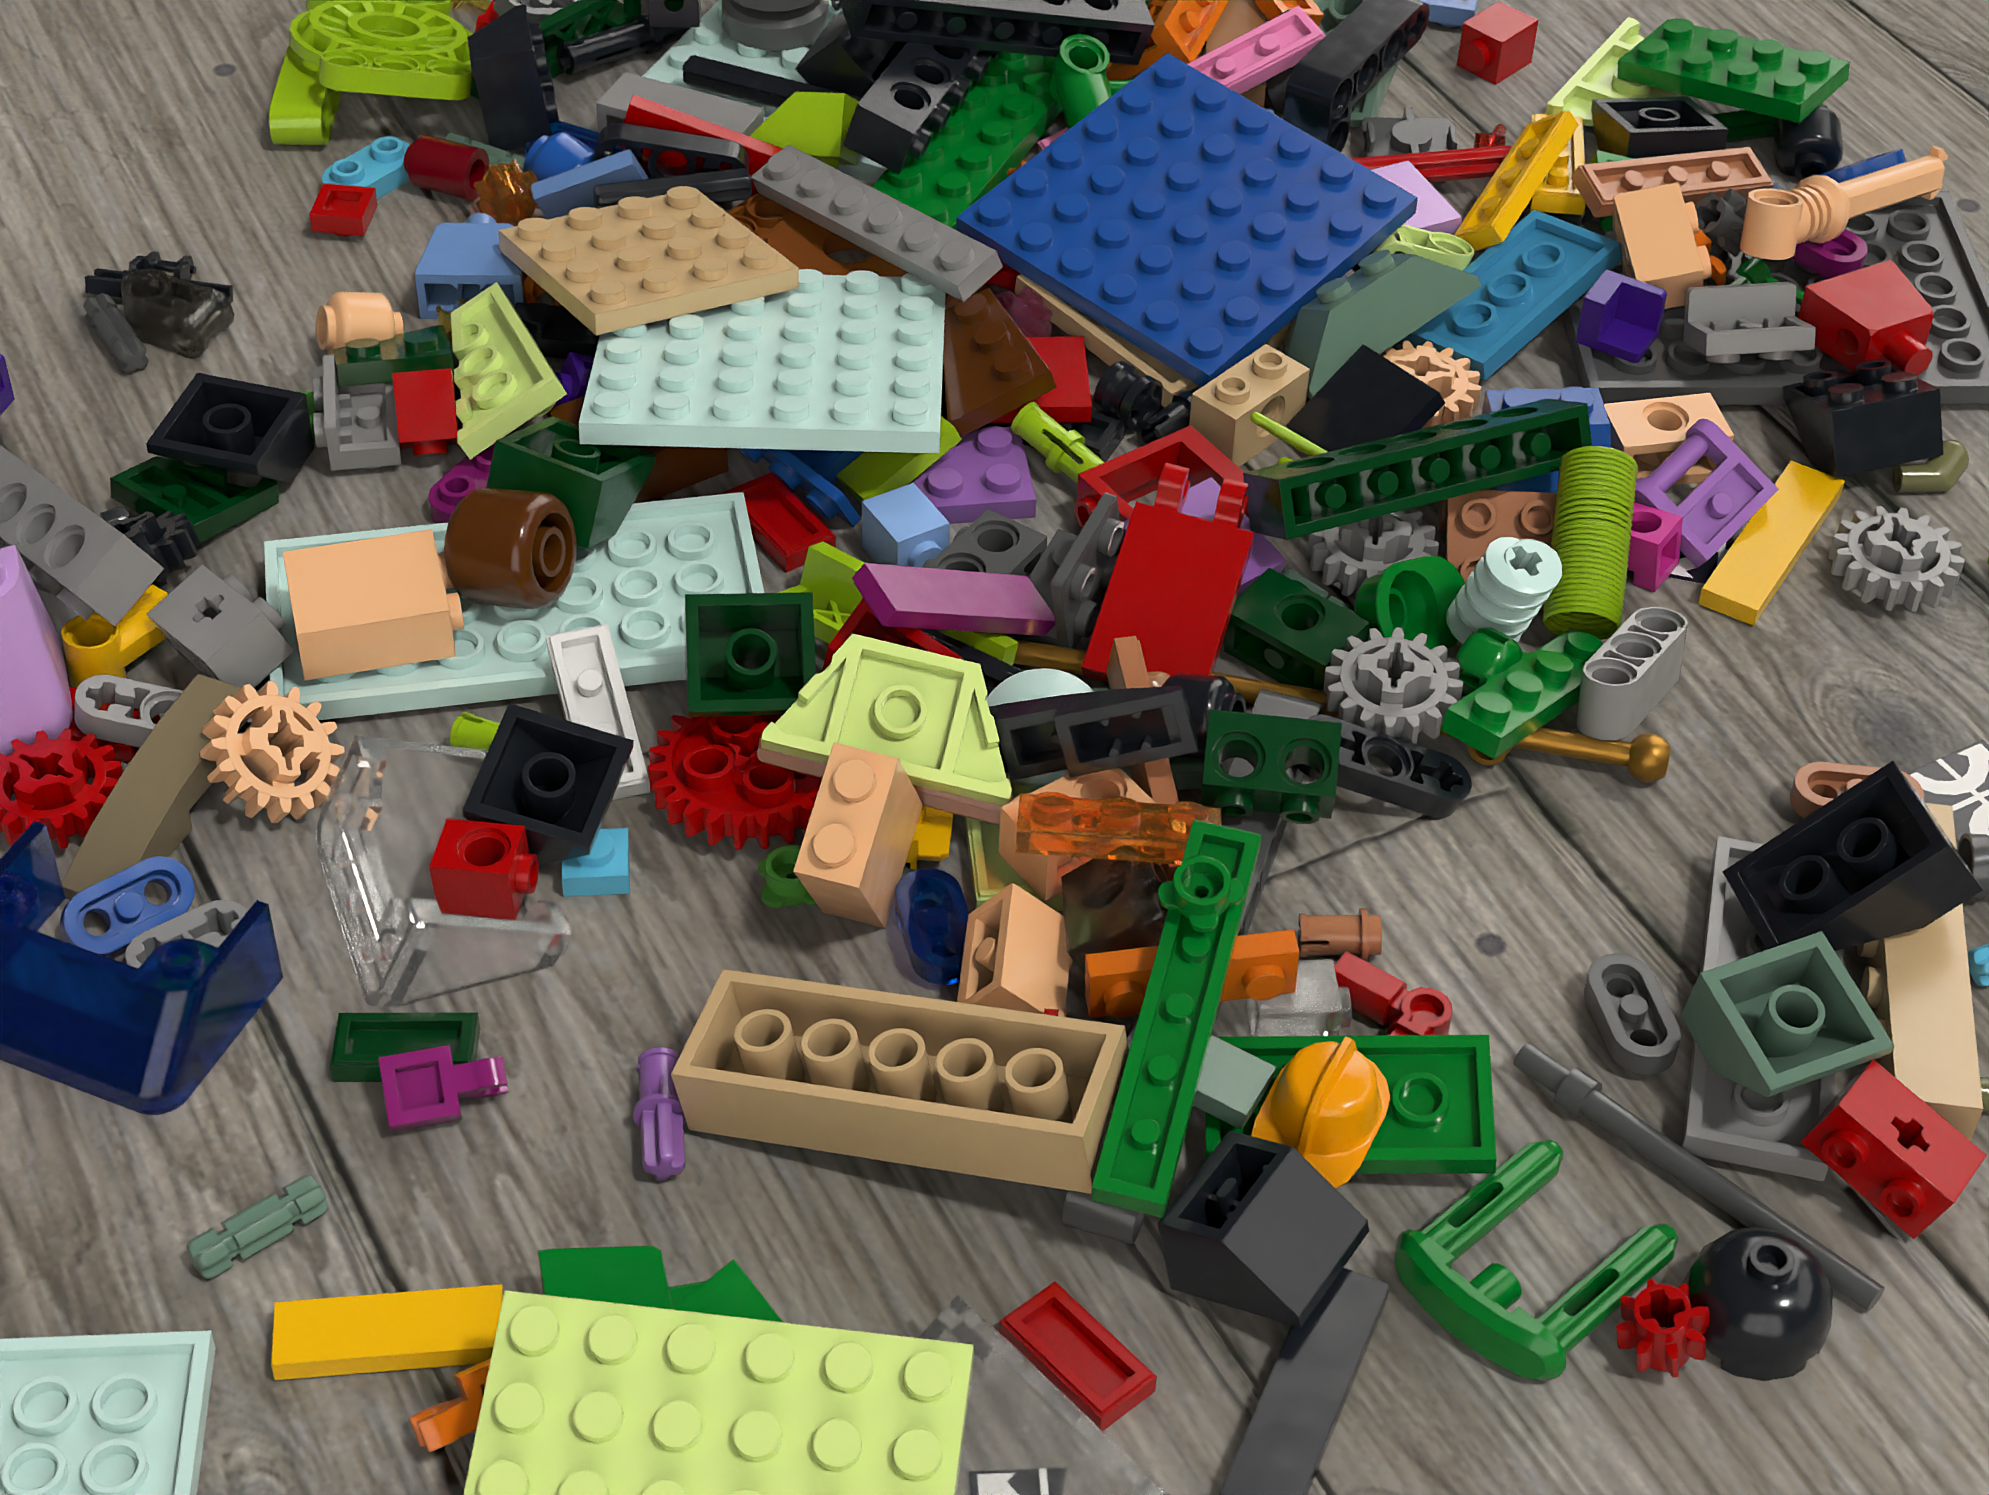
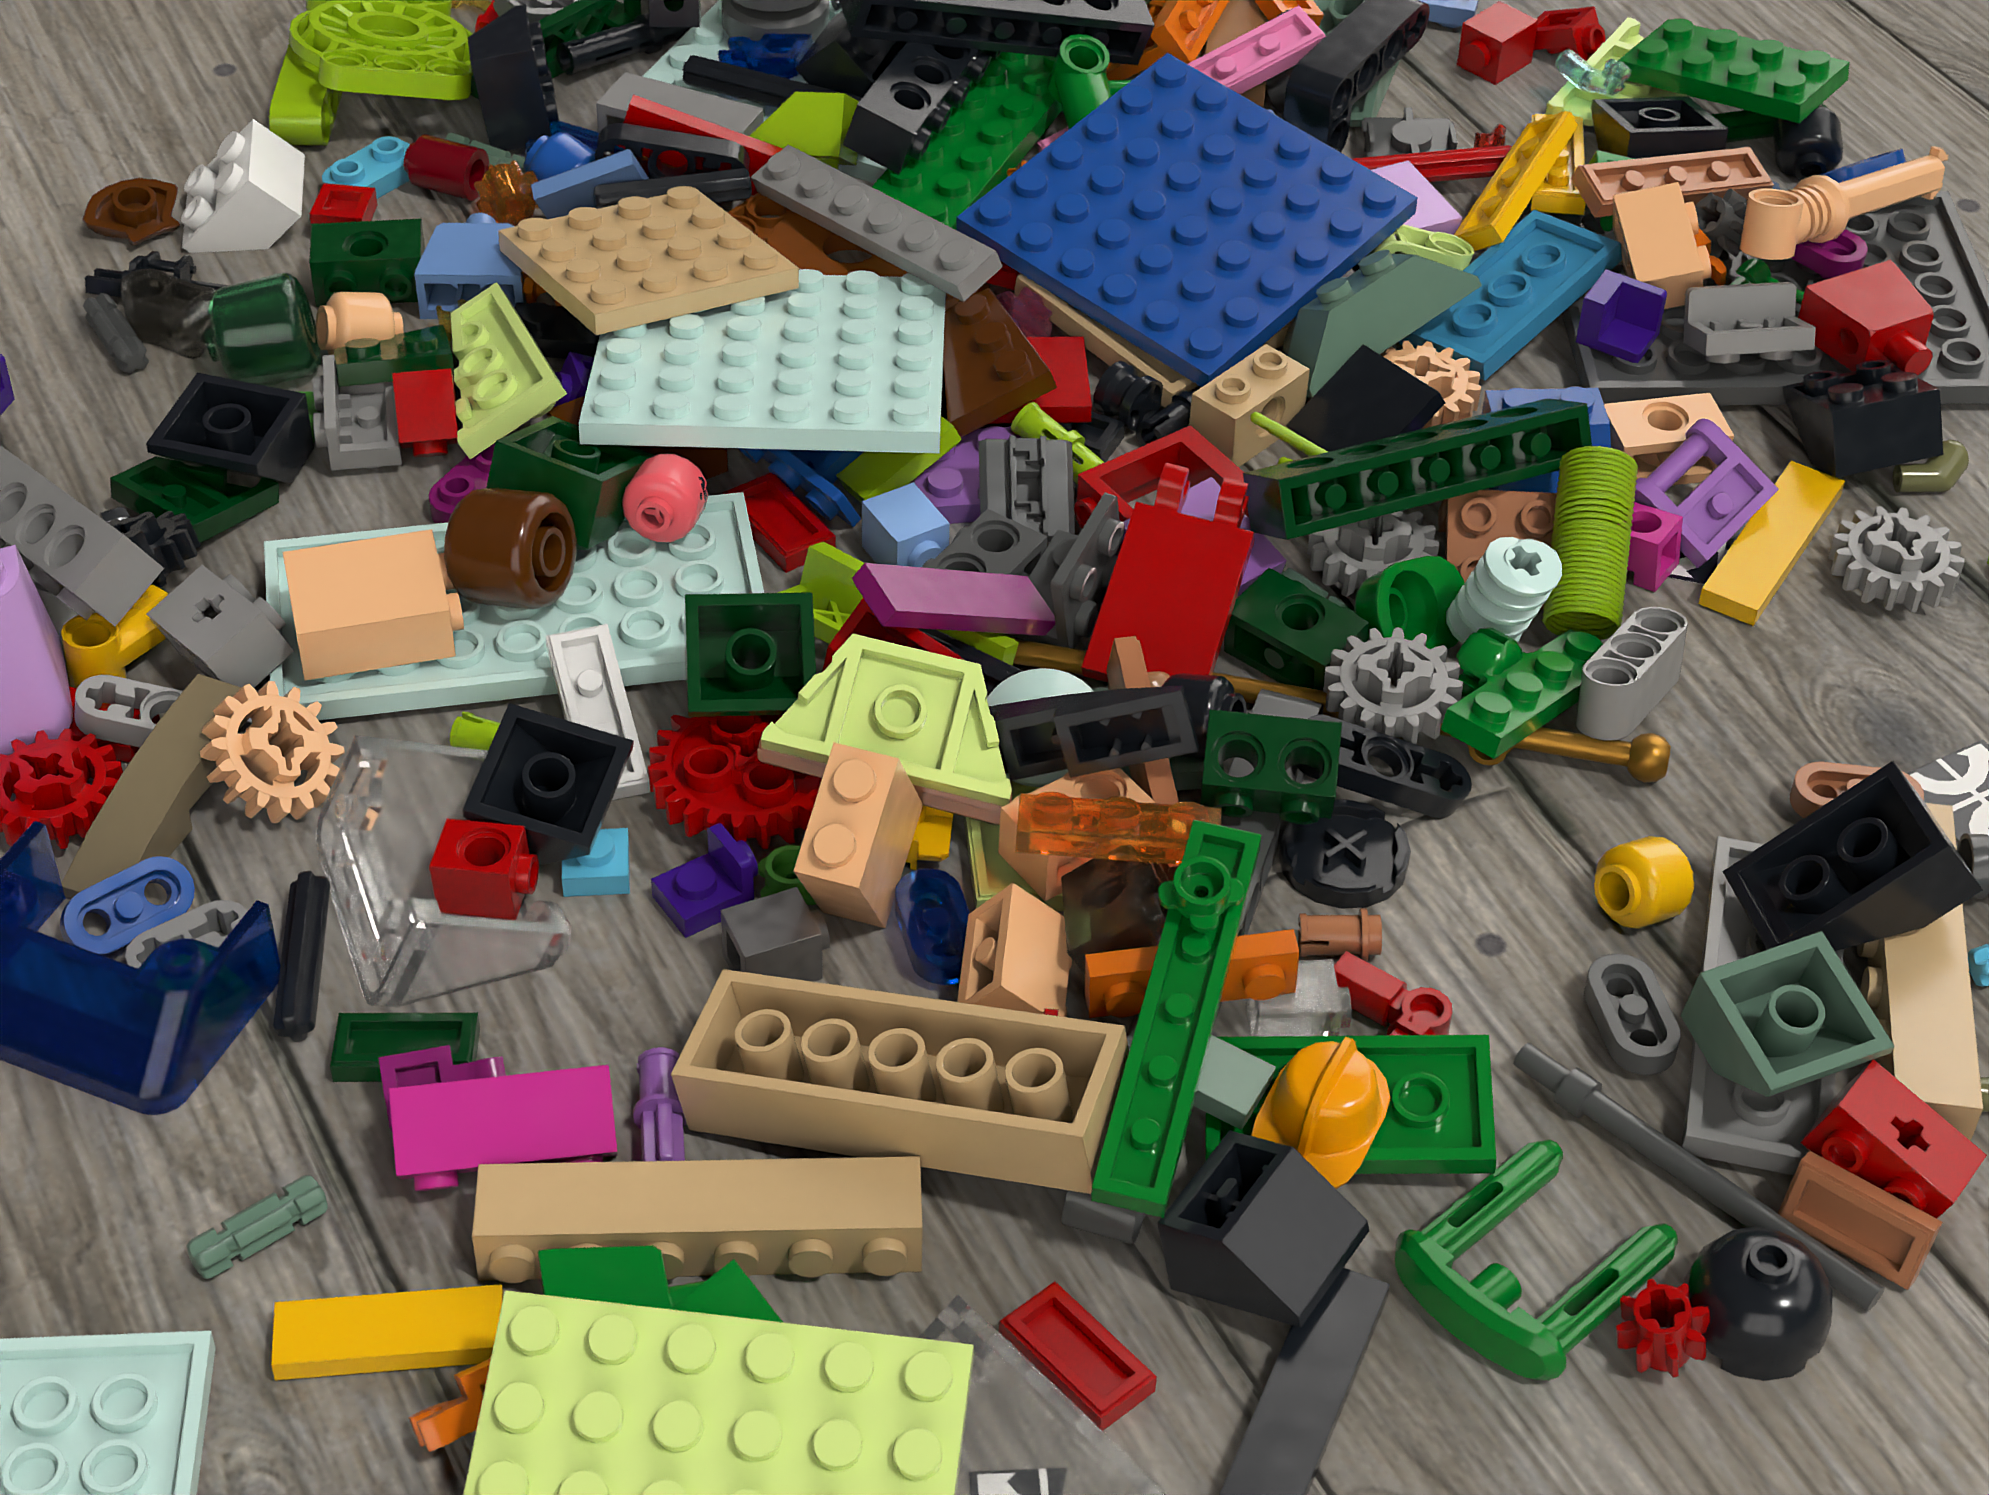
(133, 210): none -> reddish brown animal
(244, 193): none -> white slope
(263, 330): none -> clear green head
(302, 956): none -> black axle
(366, 258): none -> dark green brick
(501, 1121): none -> dark pink brick
(665, 498): none -> coral head
(704, 886): none -> dark purple bracket
(704, 1213): none -> tan brick
(771, 55): none -> clear blue plate
(775, 937): none -> flat silver brick
(1028, 482): none -> dark grey piece
(1347, 858): none -> black tile
(1570, 29): none -> red bracket
(1590, 79): none -> clear light blue arm
(1644, 882): none -> yellow head
(1859, 1220): none -> nougat tile

